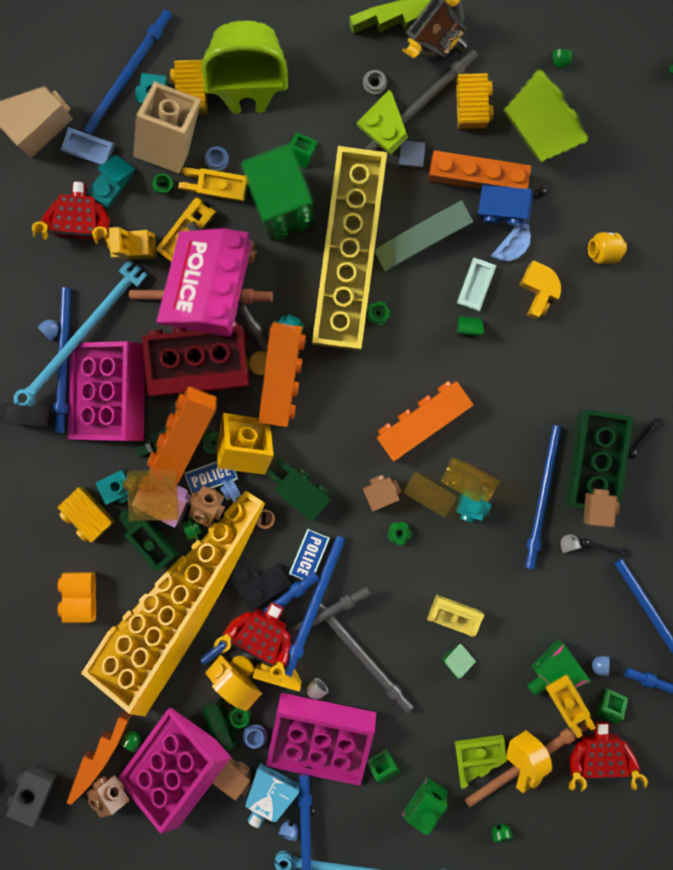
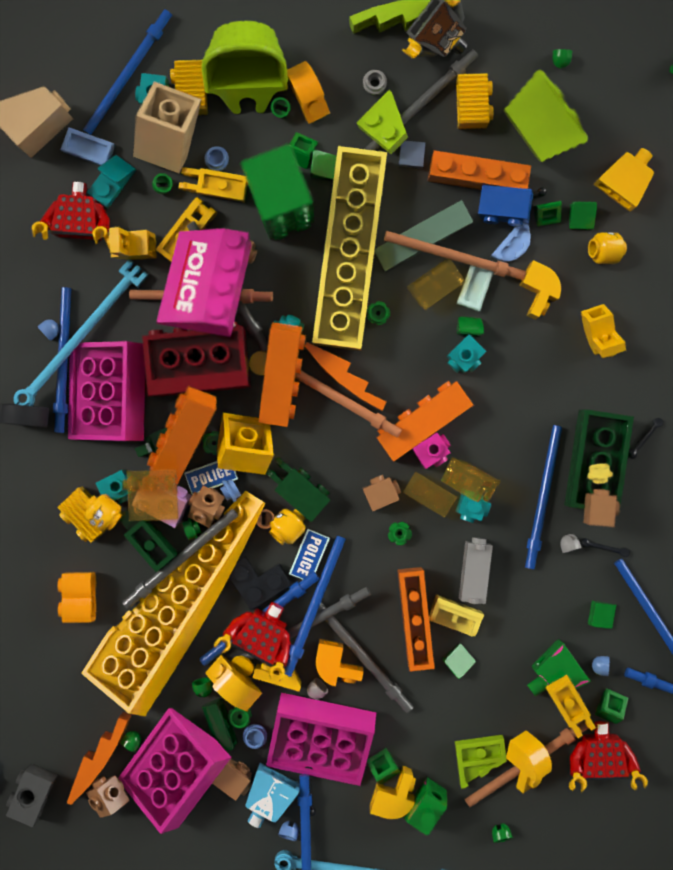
(102, 512): none -> yellow head
(145, 588): none -> dark grey bar
(202, 687): none -> green hinge
(280, 113): none -> green hinge
(287, 526): none -> yellow head
(308, 91): none -> light orange brick
(323, 165): none -> green slope
(330, 666): none -> light orange brick
(337, 369): none -> orange slope
(377, 420): none -> nougat bar
(394, 802): none -> yellow brick
(415, 619): none -> orange brick
(432, 450): none -> dark pink brick
(436, 284): none -> clear yellow hinge
(466, 355): none -> teal brick
(475, 571): none -> light grey brick
(499, 268): none -> nougat bar
(548, 213): none -> green slope
(582, 215): none -> green slope
(599, 473): none -> light yellow plate
(601, 332): none -> yellow brick
(601, 614): none -> green slope
(627, 179): none -> yellow torso

